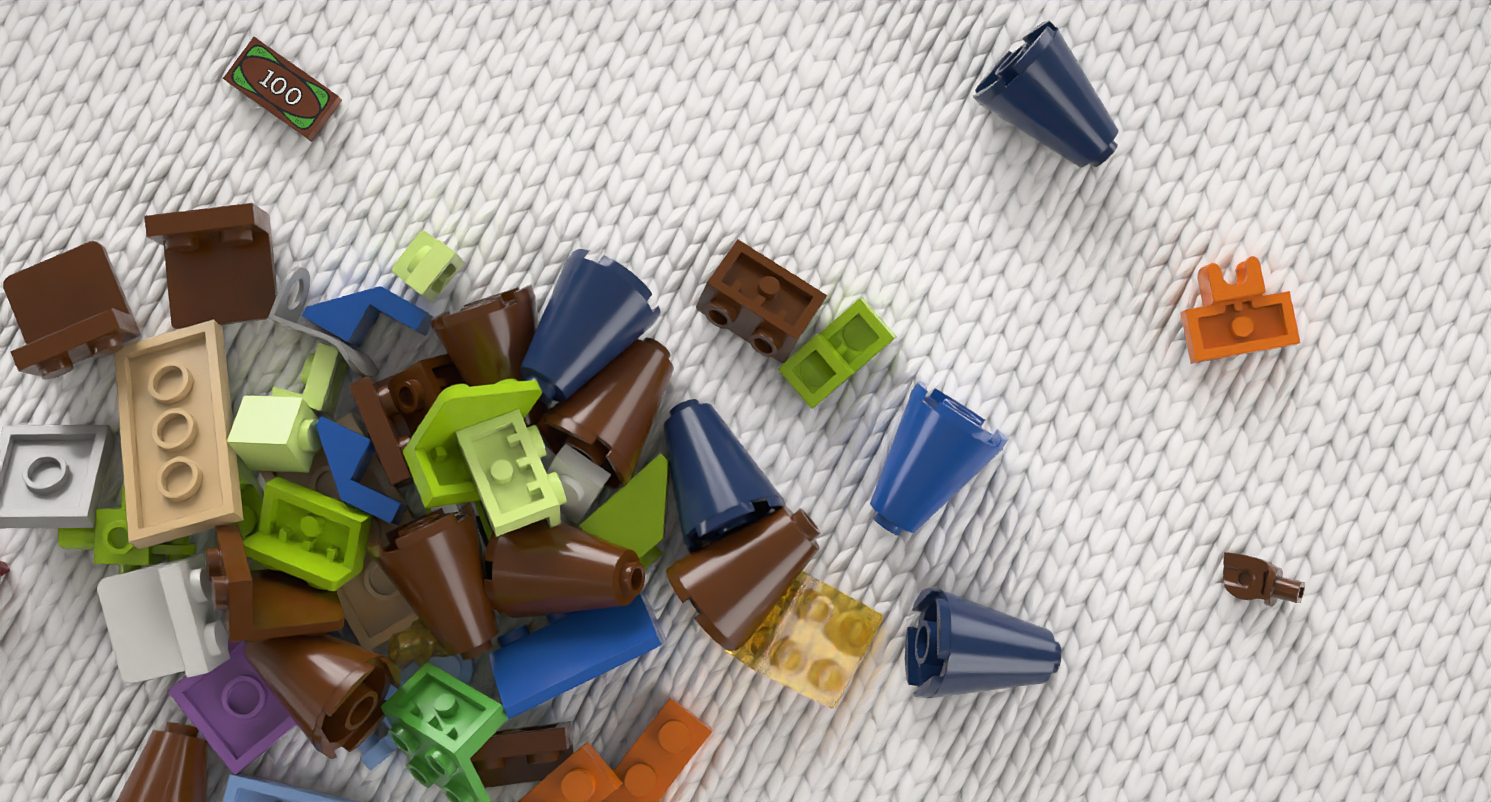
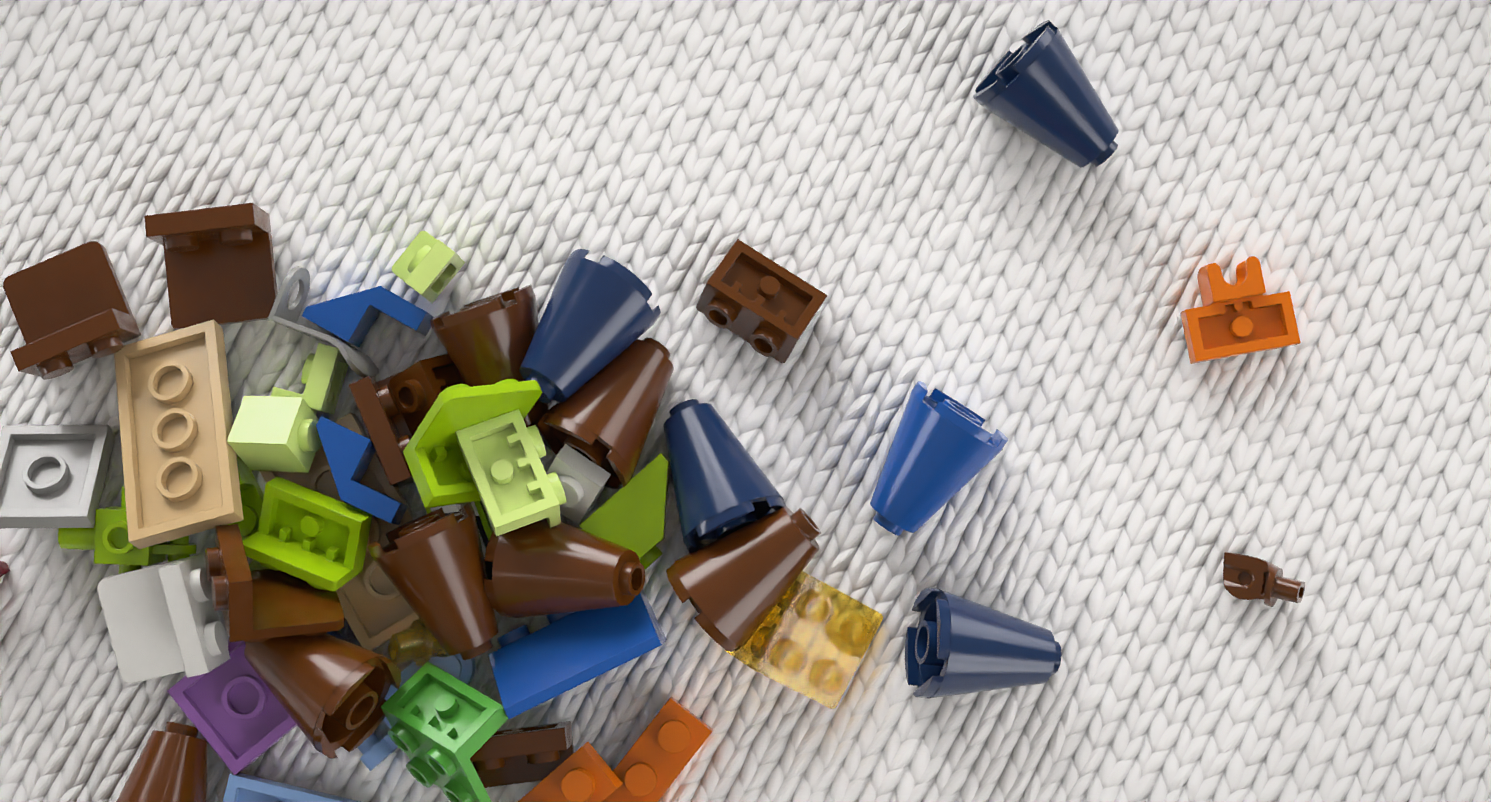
(282, 89): copper tile -> none
(837, 352): lime slope -> none

